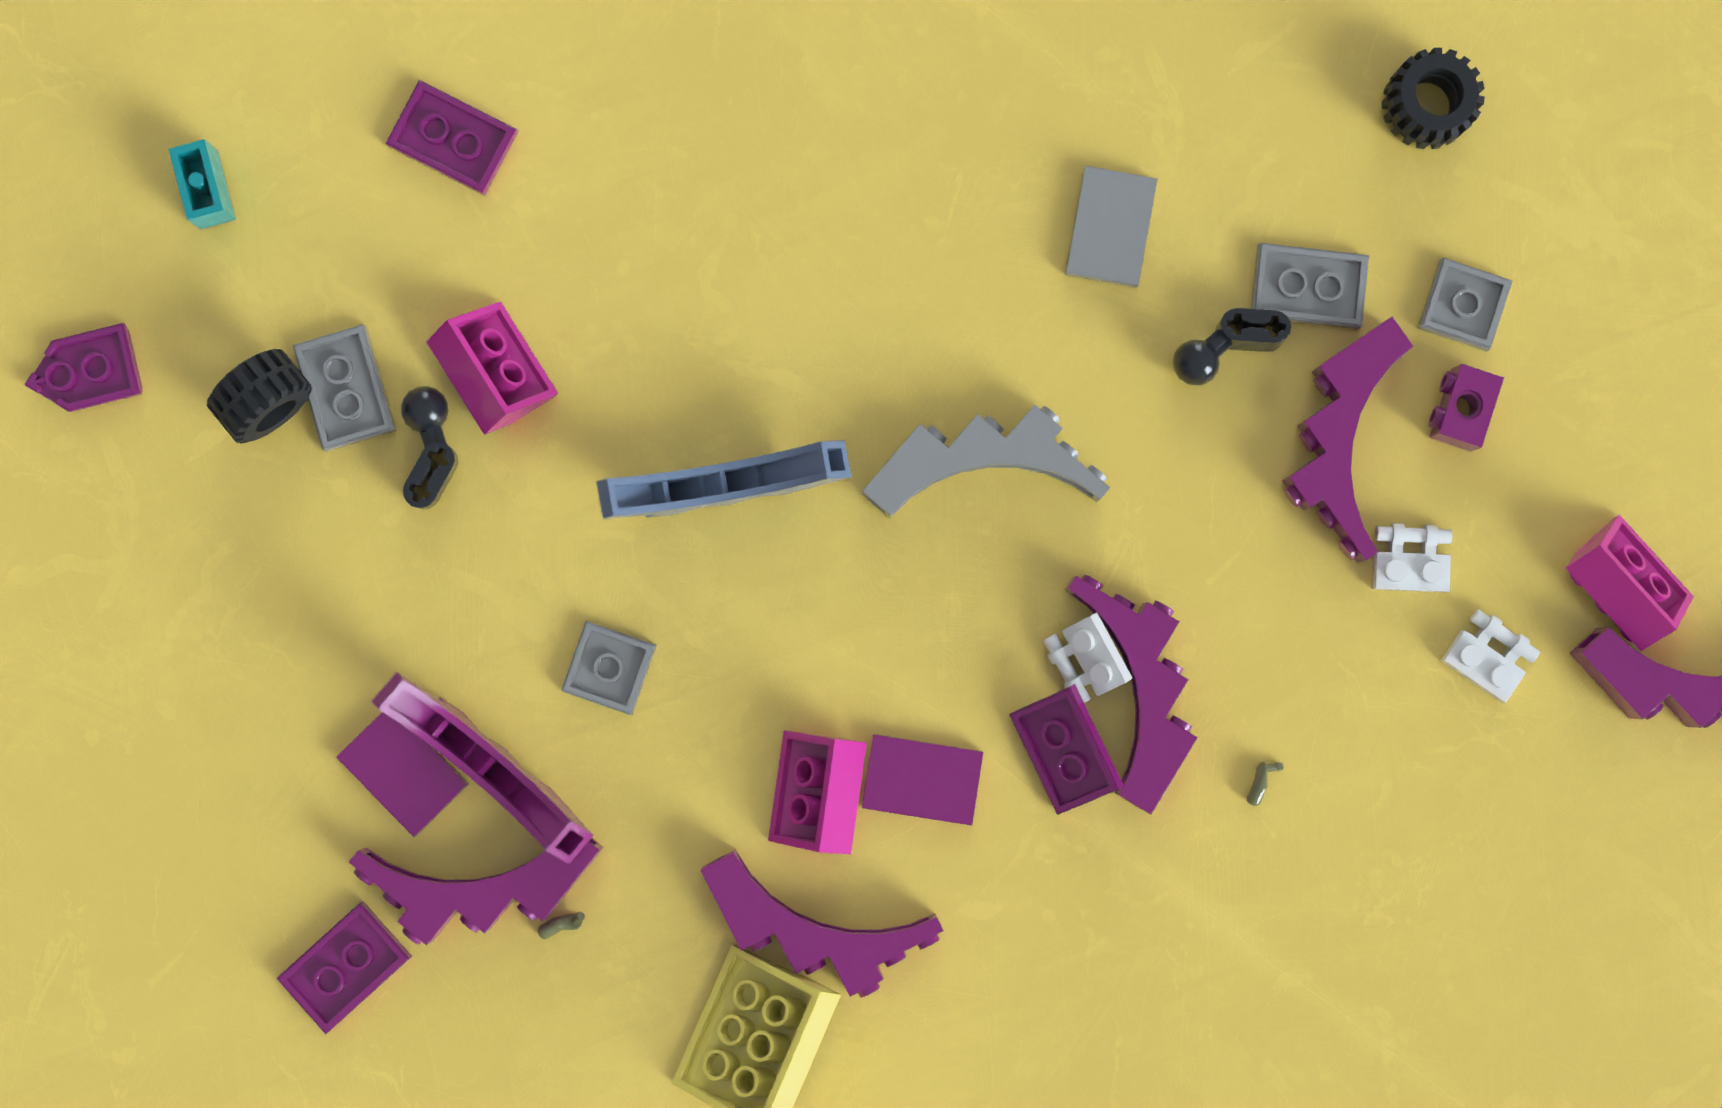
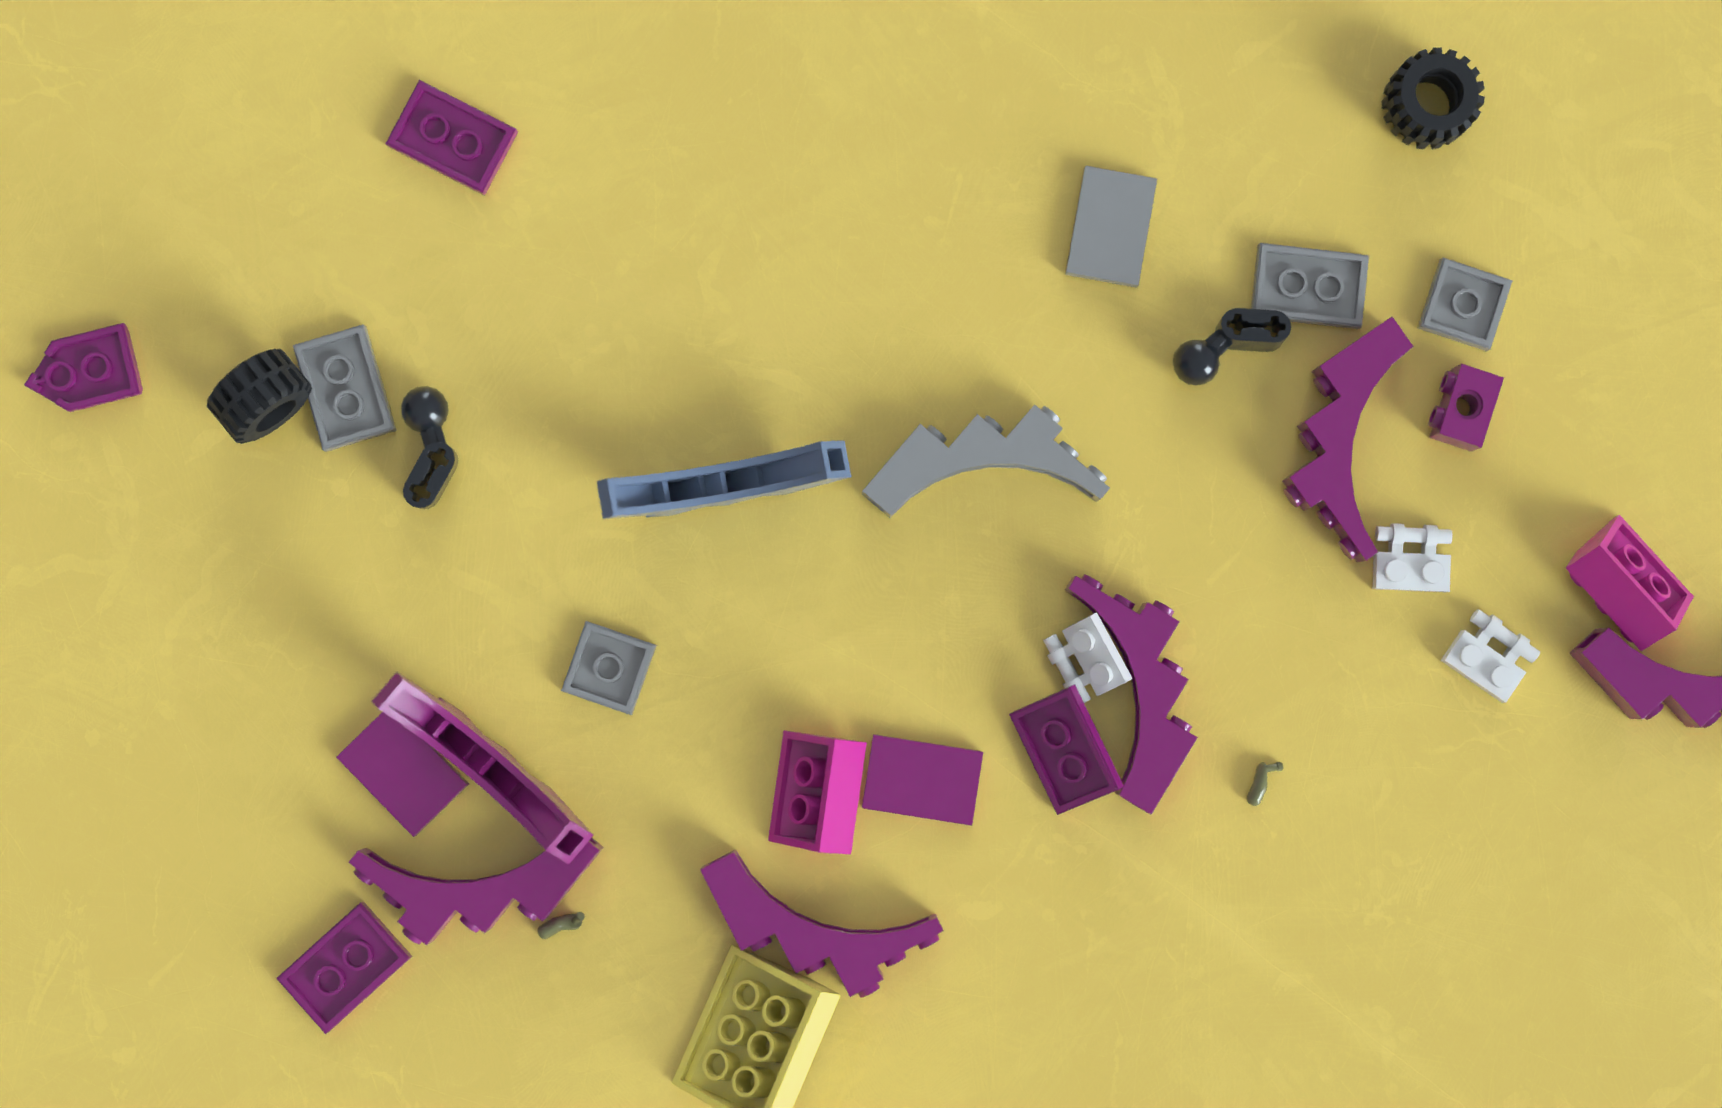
(202, 184): teal brick -> none
(491, 366): dark pink slope -> none

